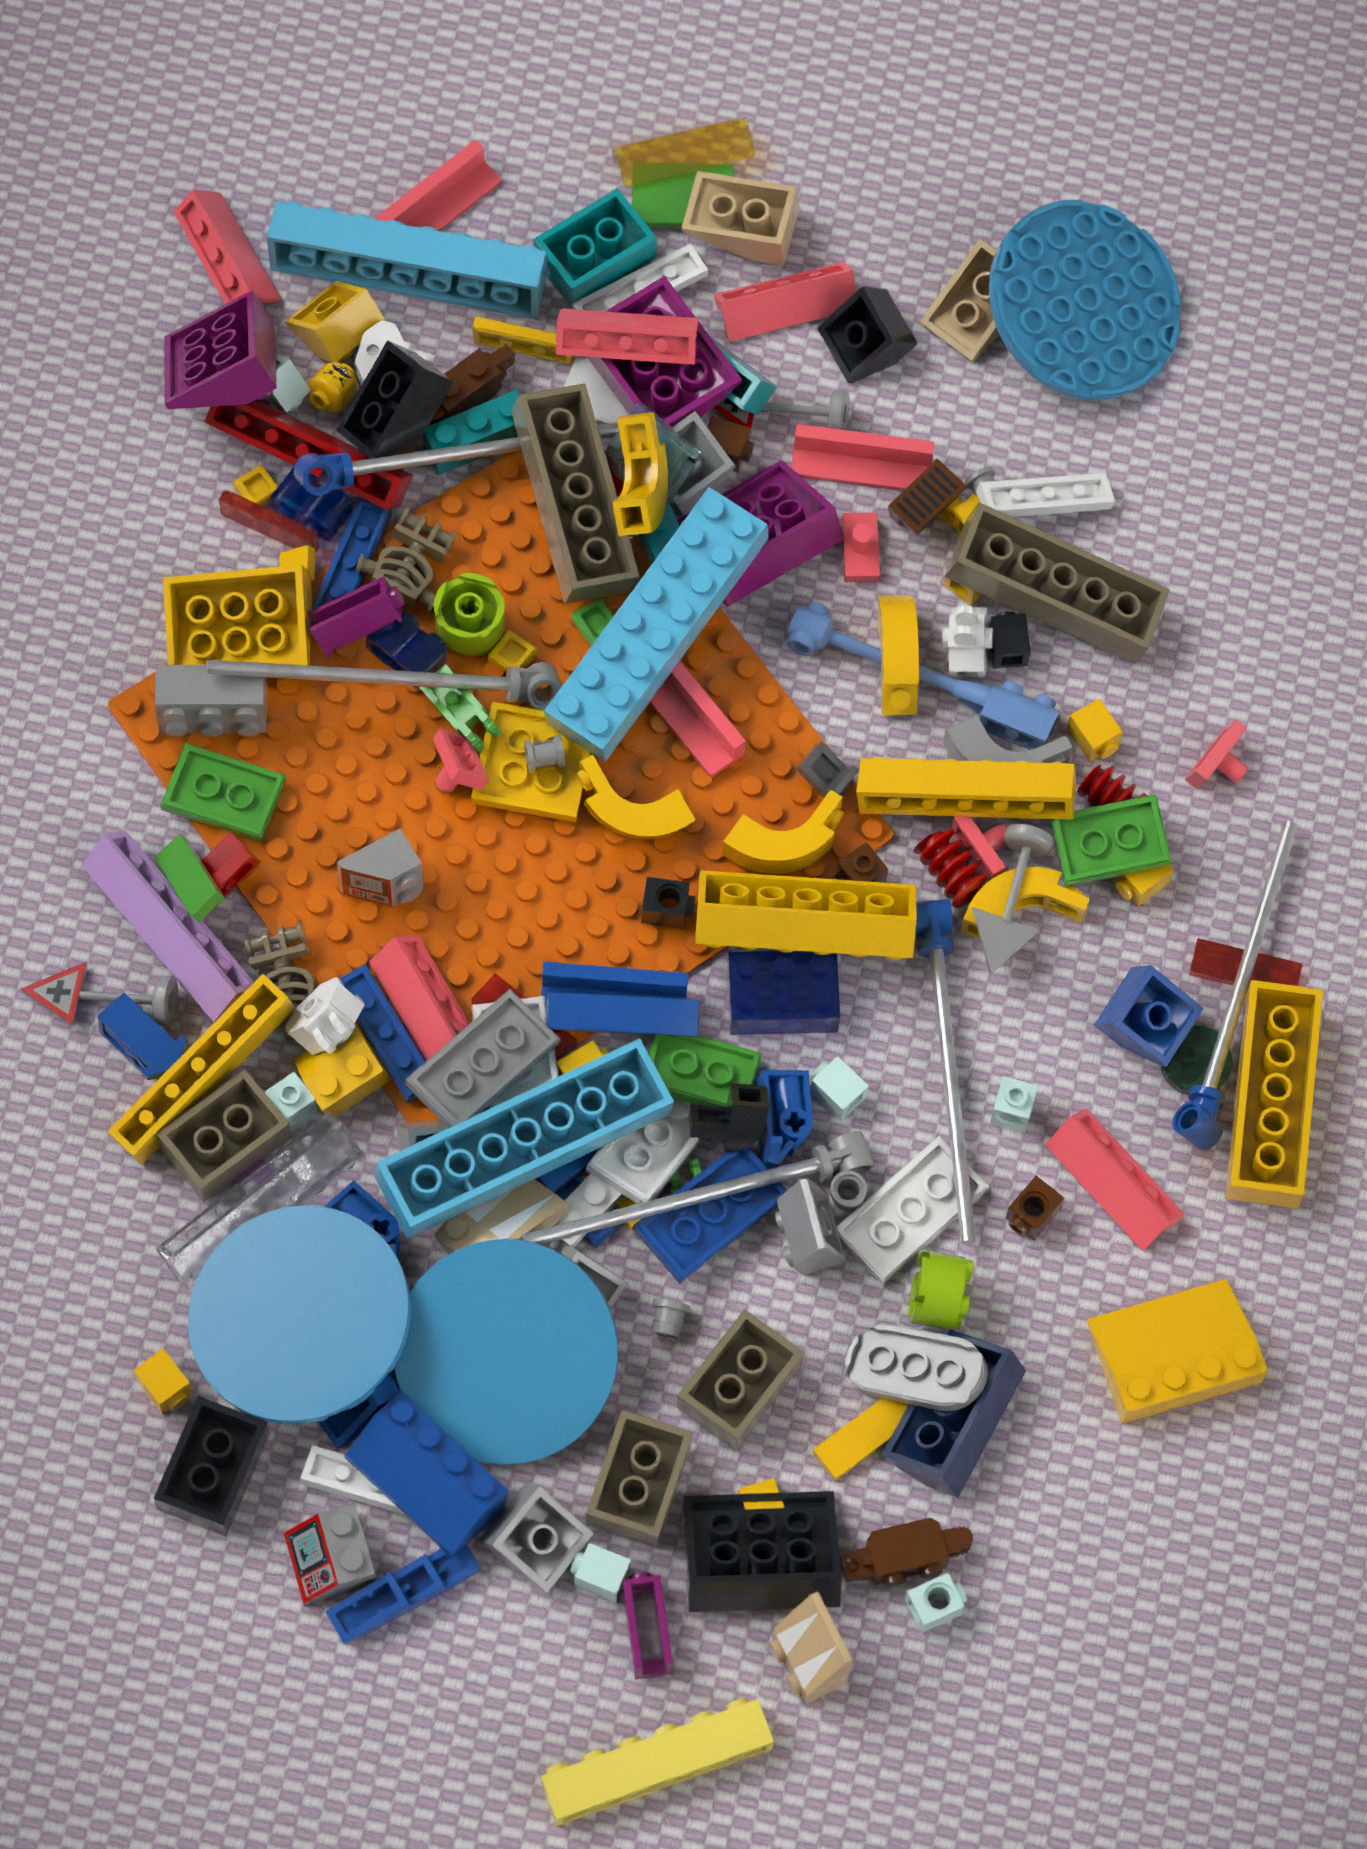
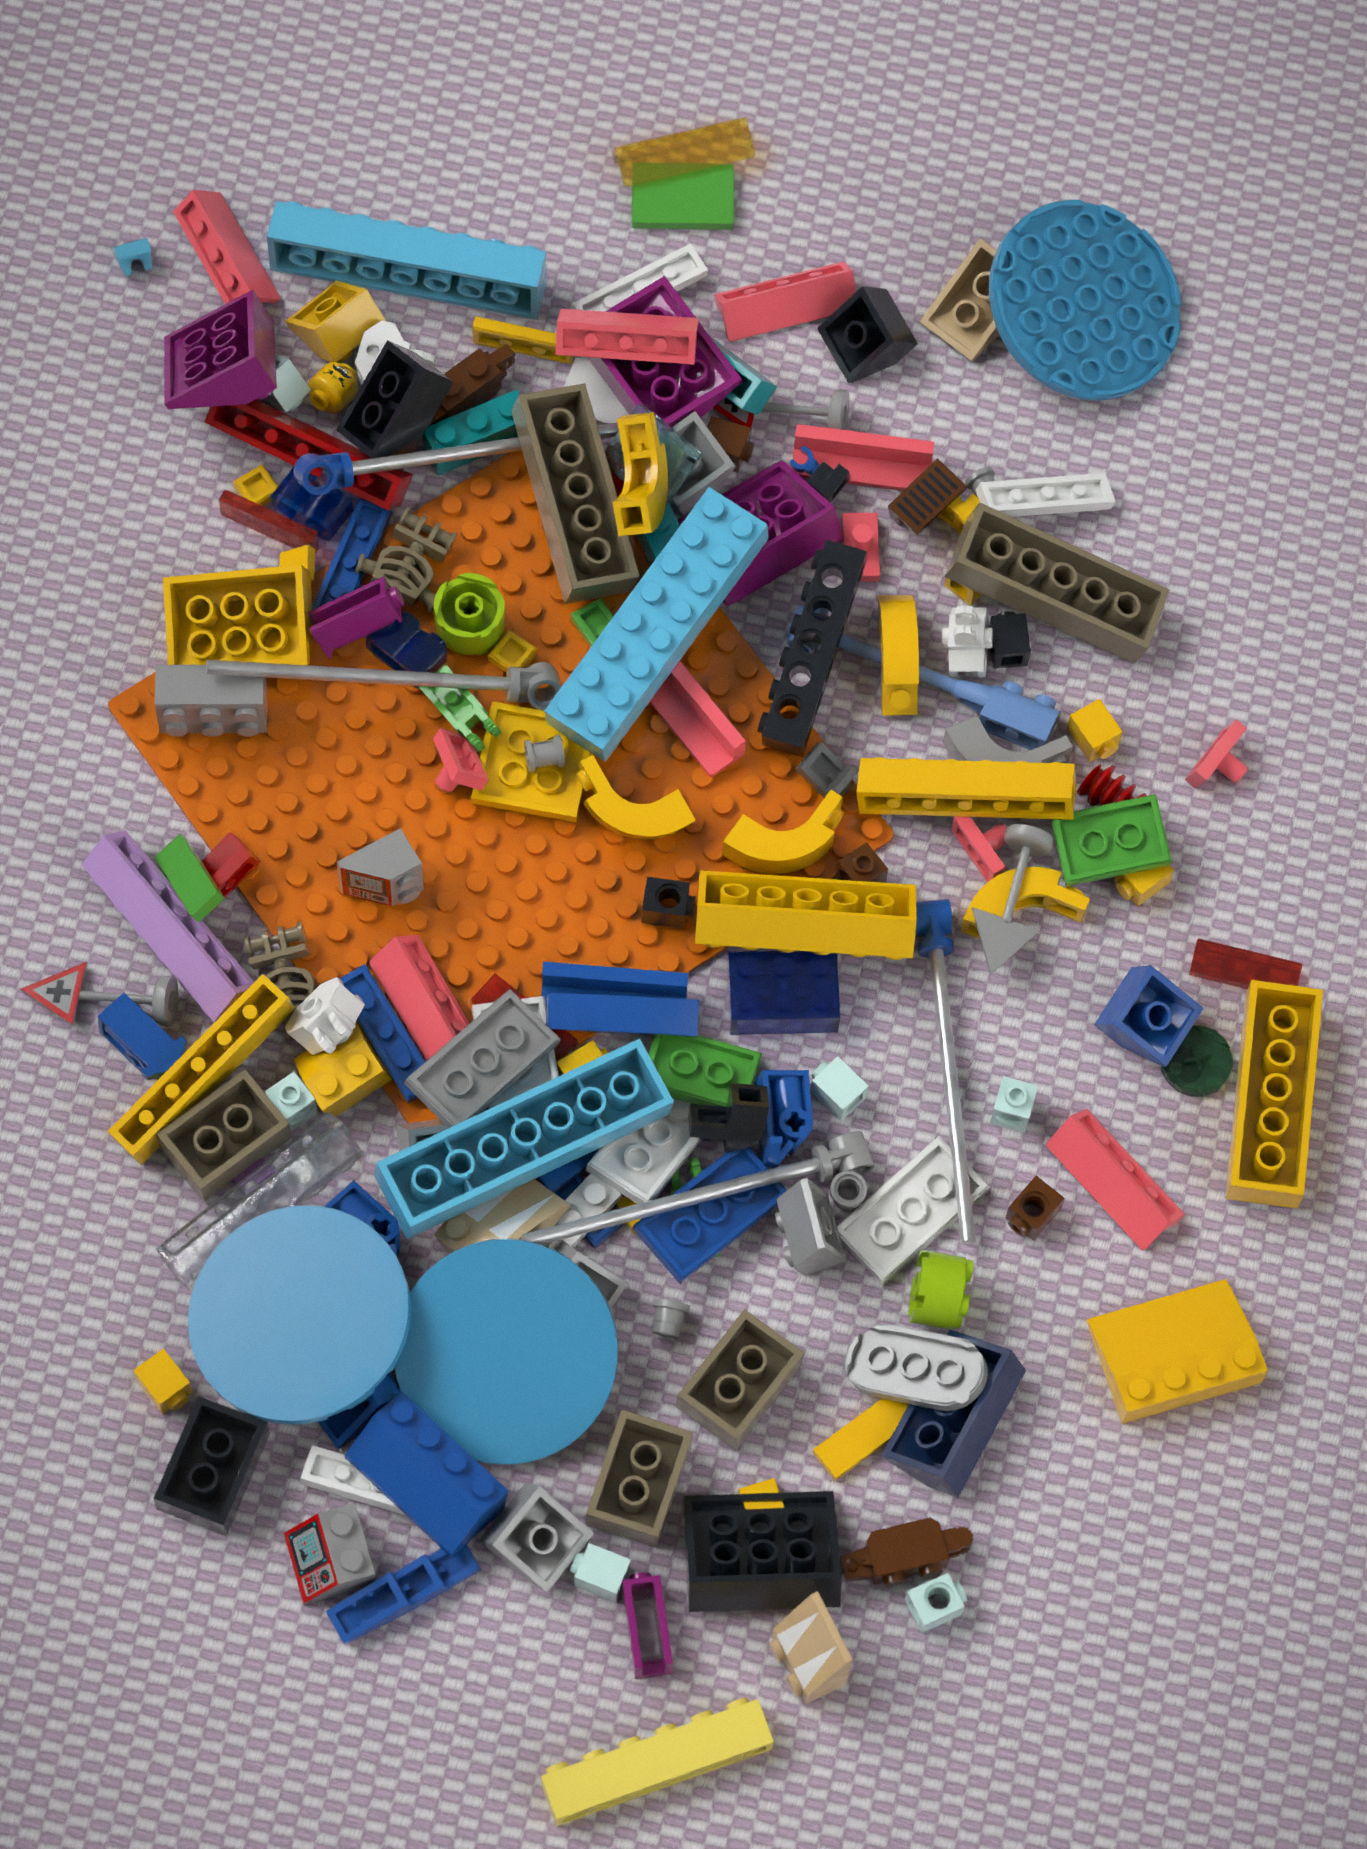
(133, 250): none -> medium azure tile
(223, 792): bright green tile -> none
(446, 191): coral panel -> none
(596, 247): teal brick -> none
(743, 216): tan slope -> none
(794, 733): none -> black brick
(823, 477): none -> black piece
(950, 867): red piece -> none
(1198, 1117): flat silver piece -> none

